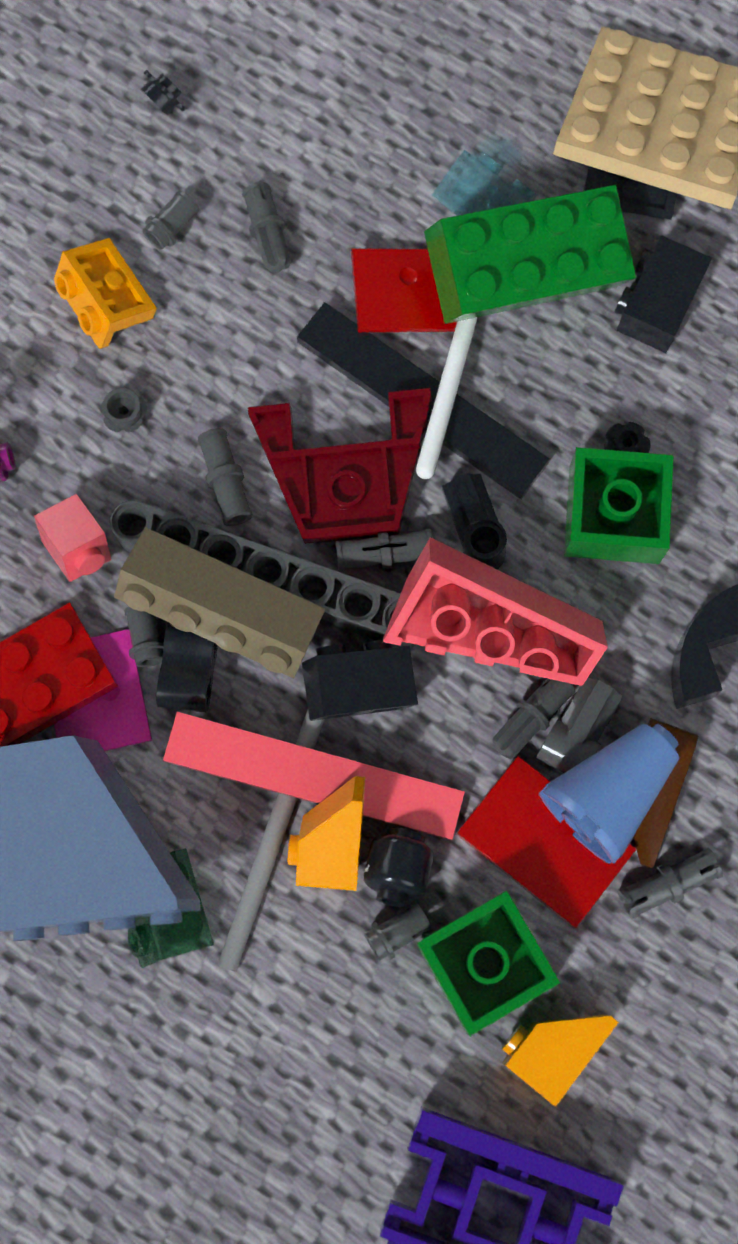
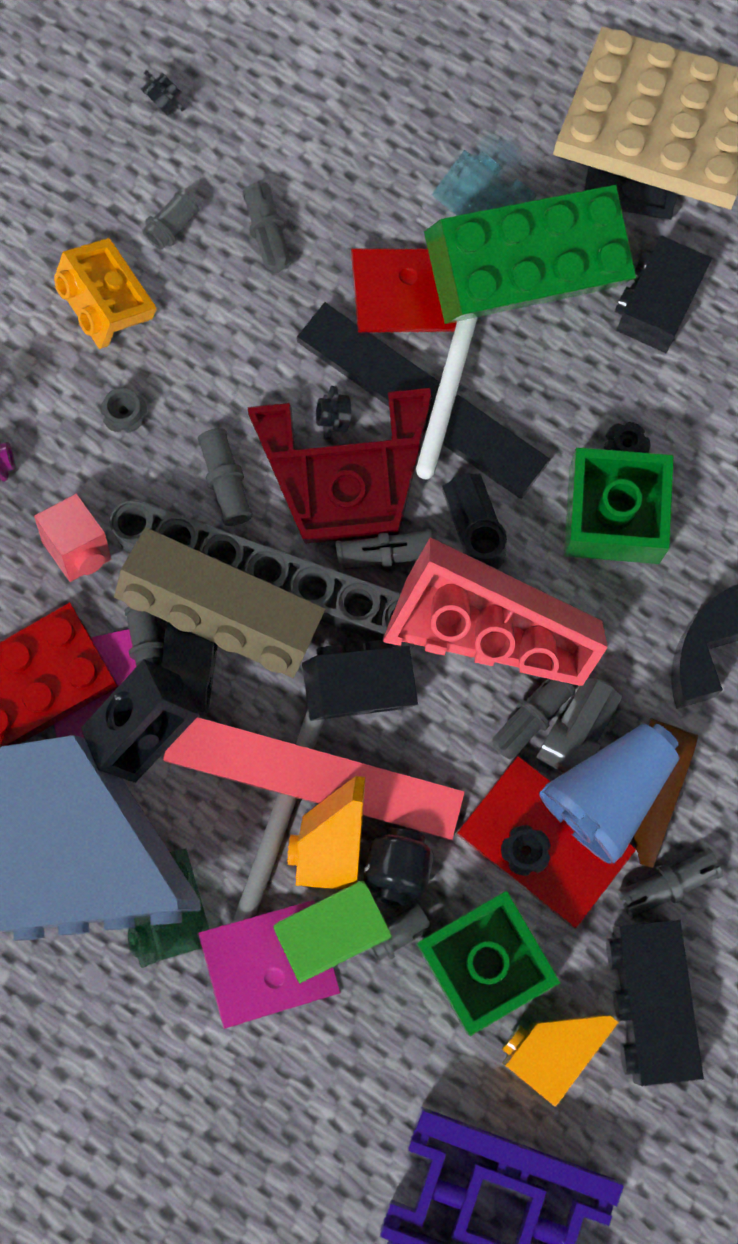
(139, 721): none -> black brick
(253, 973): none -> dark pink piece
(331, 931): none -> bright green slope
(333, 412): none -> black plate
(539, 846): none -> black plate
(655, 1003): none -> black brick

